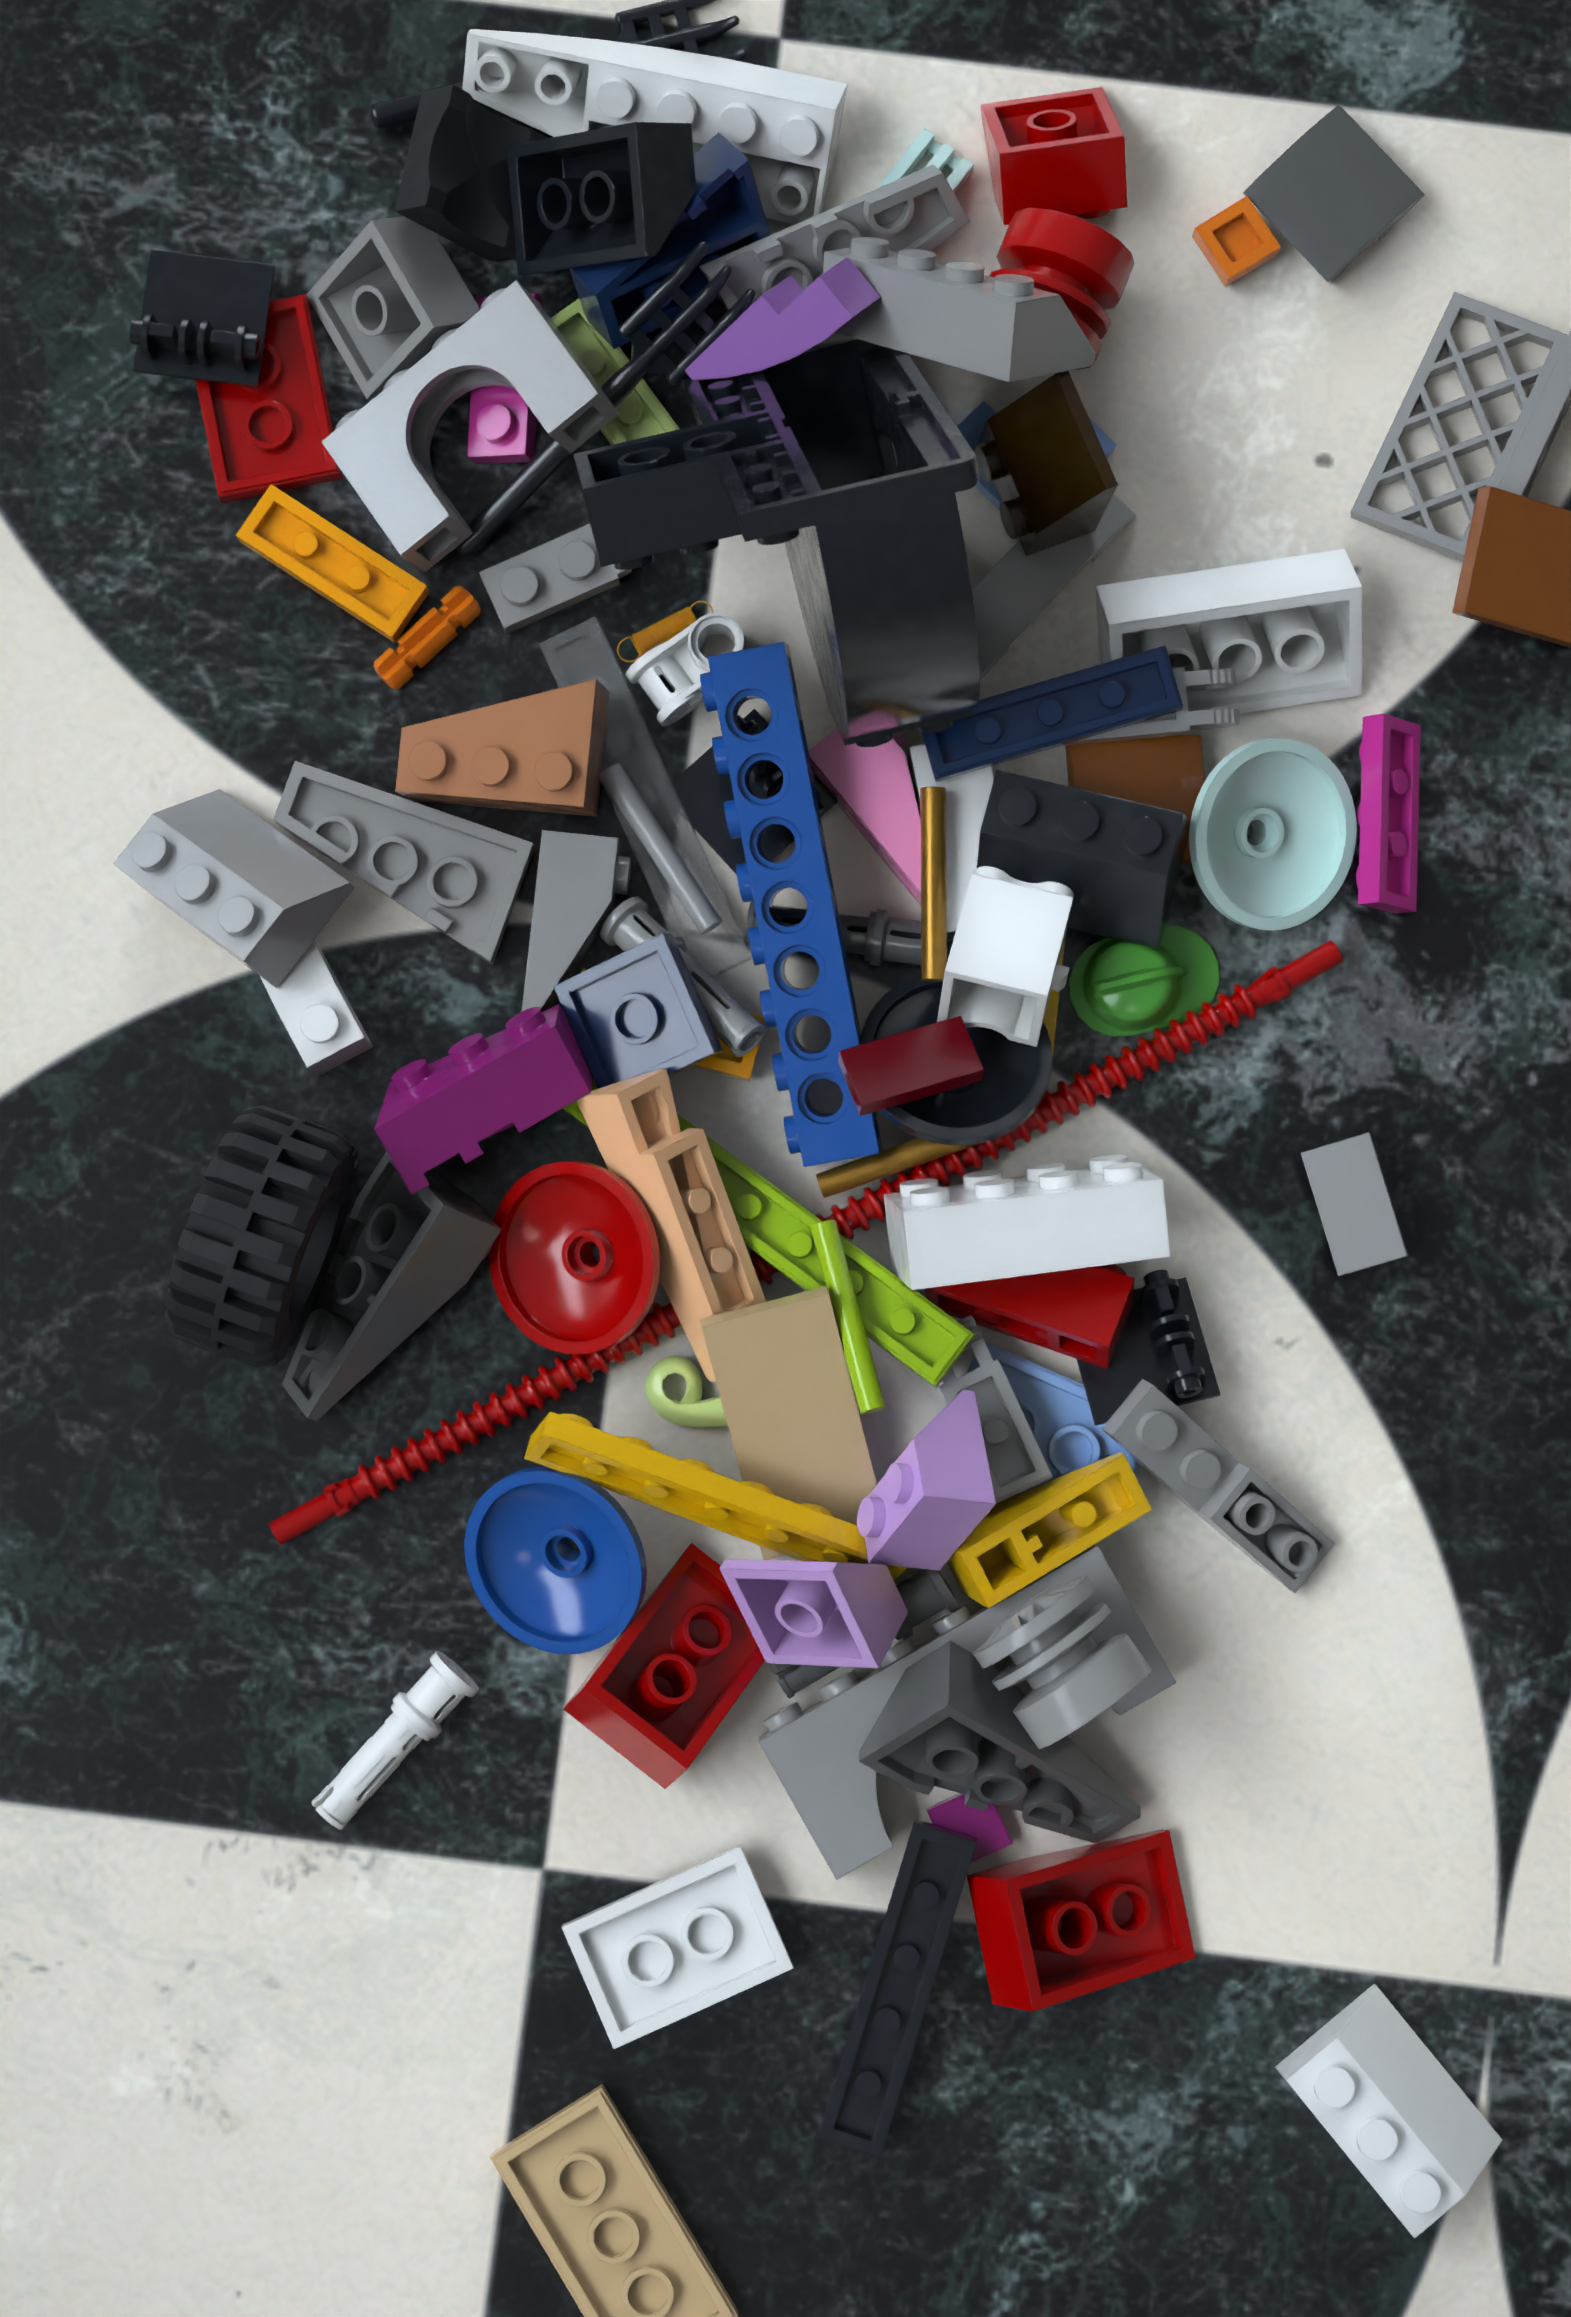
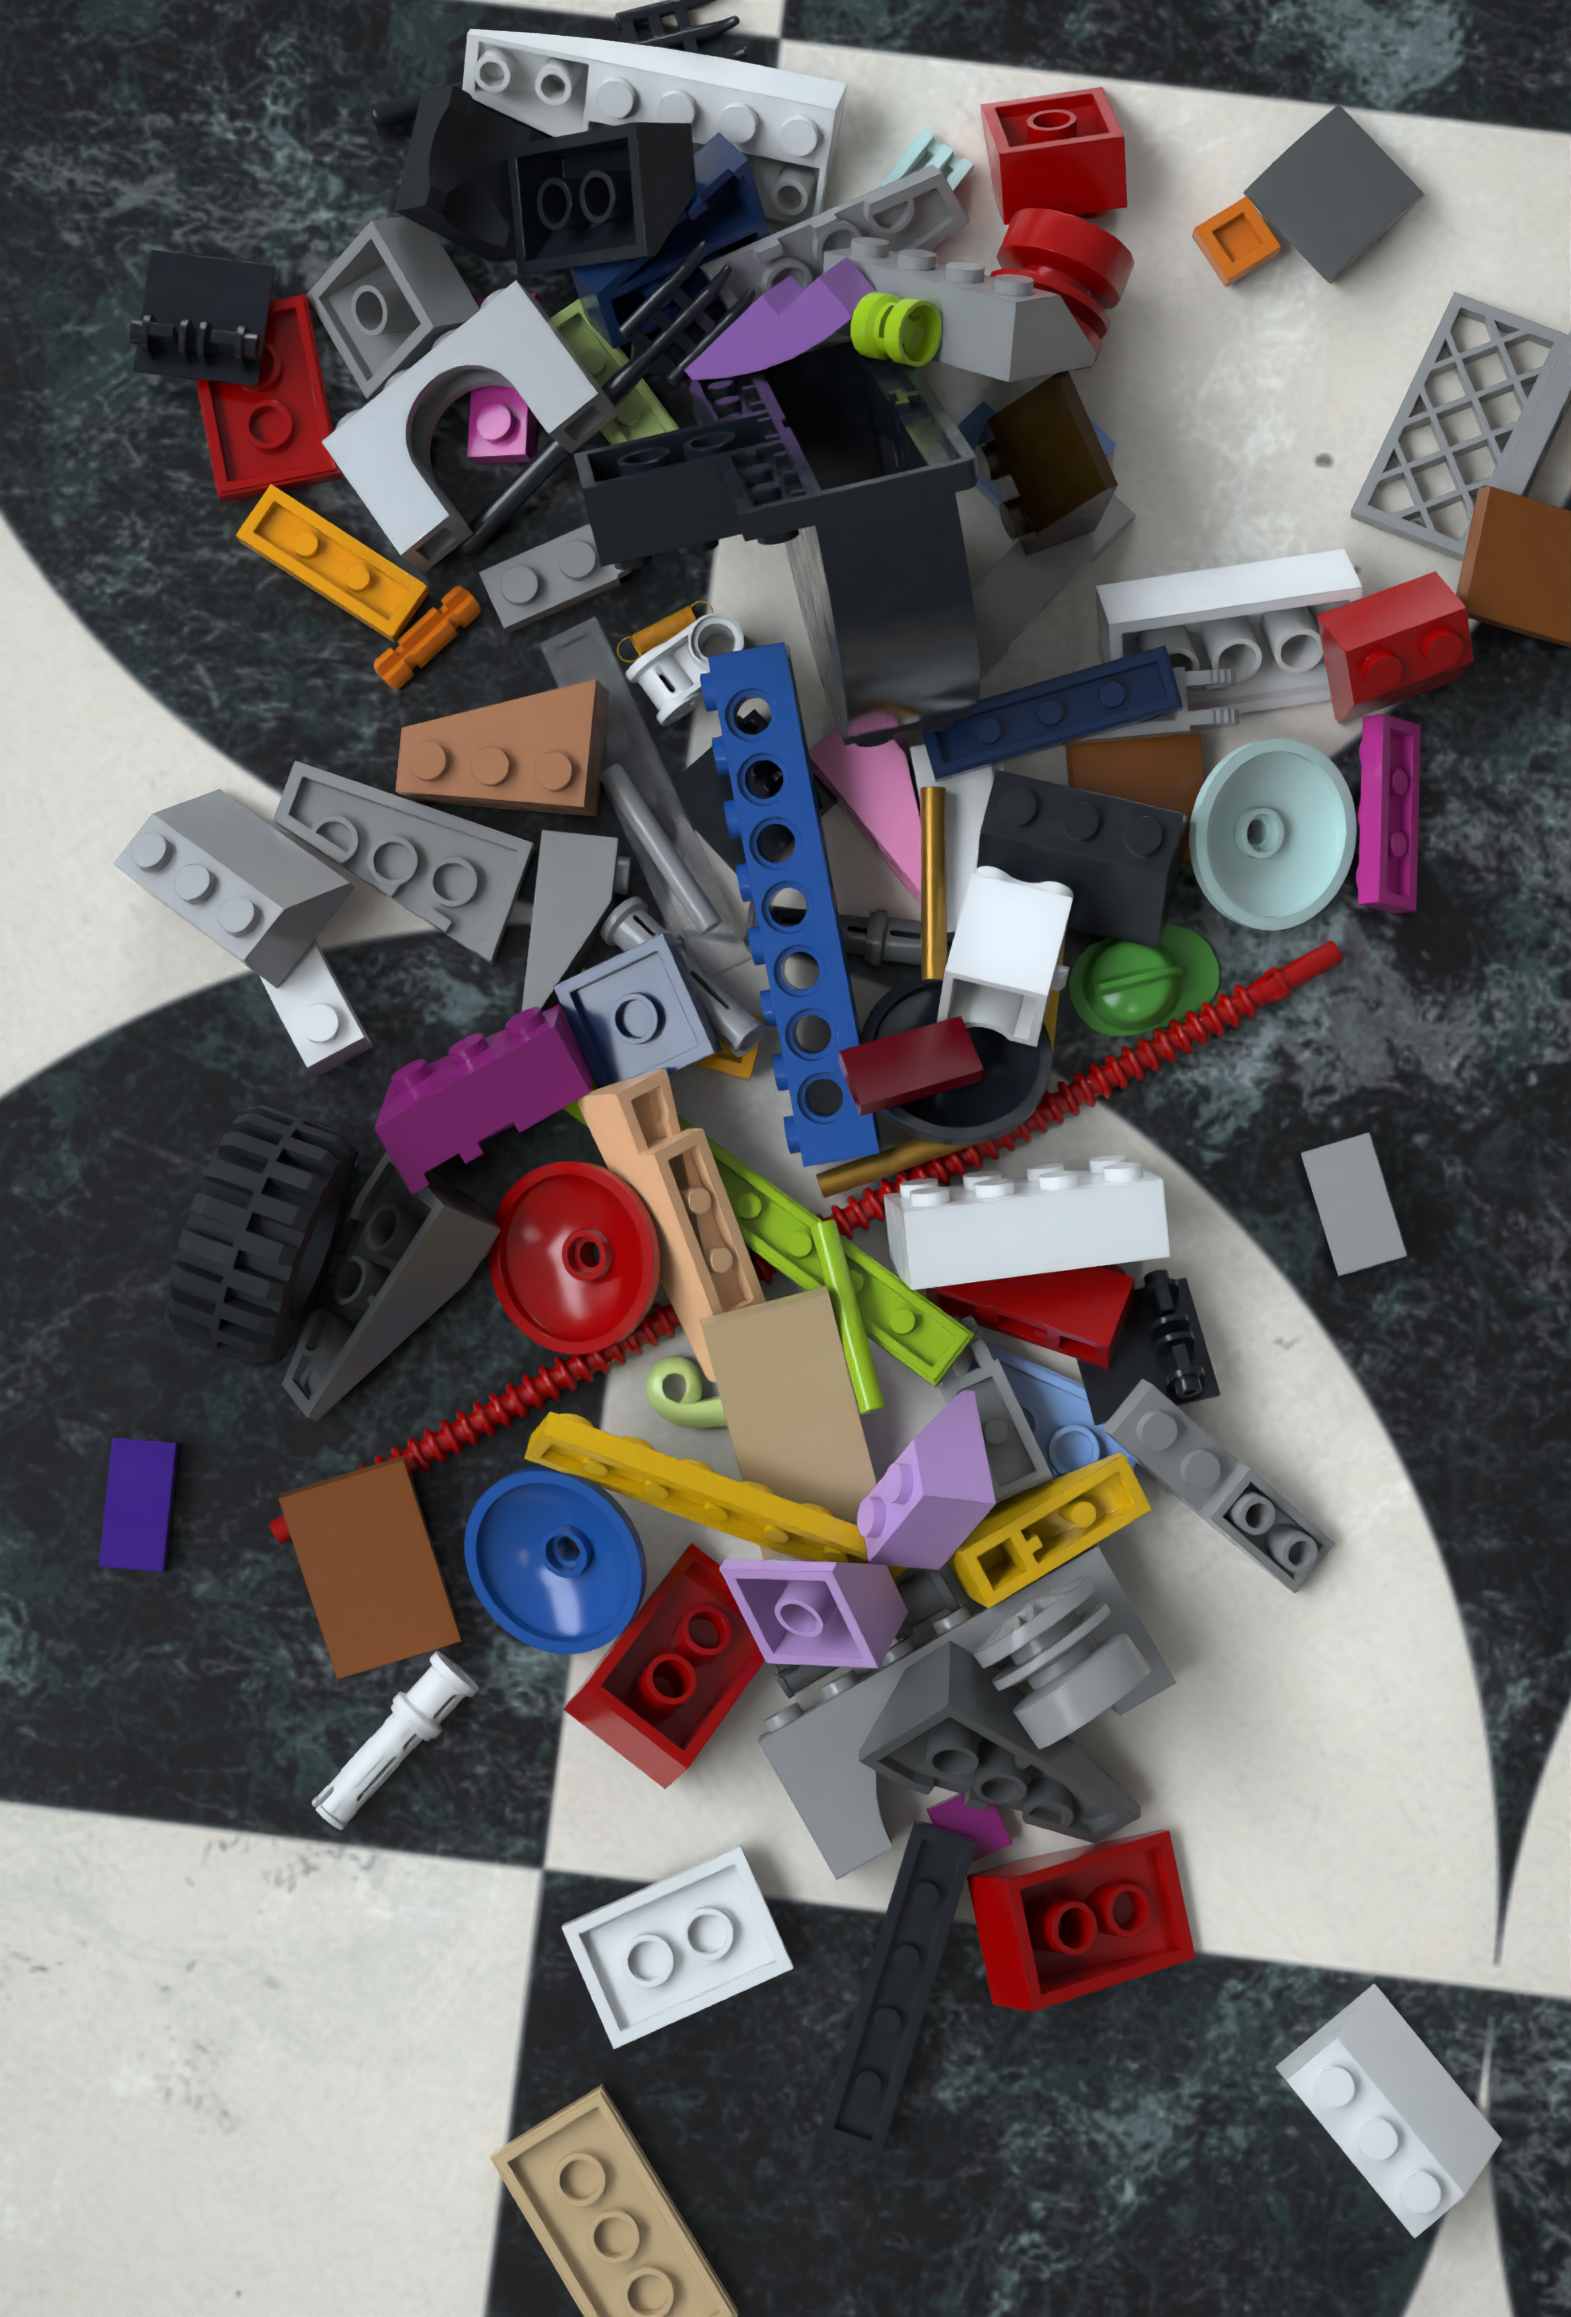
(139, 1504): none -> dark purple tile
(370, 1567): none -> dark orange tile
(896, 328): none -> lime wheel
(1394, 645): none -> red slope

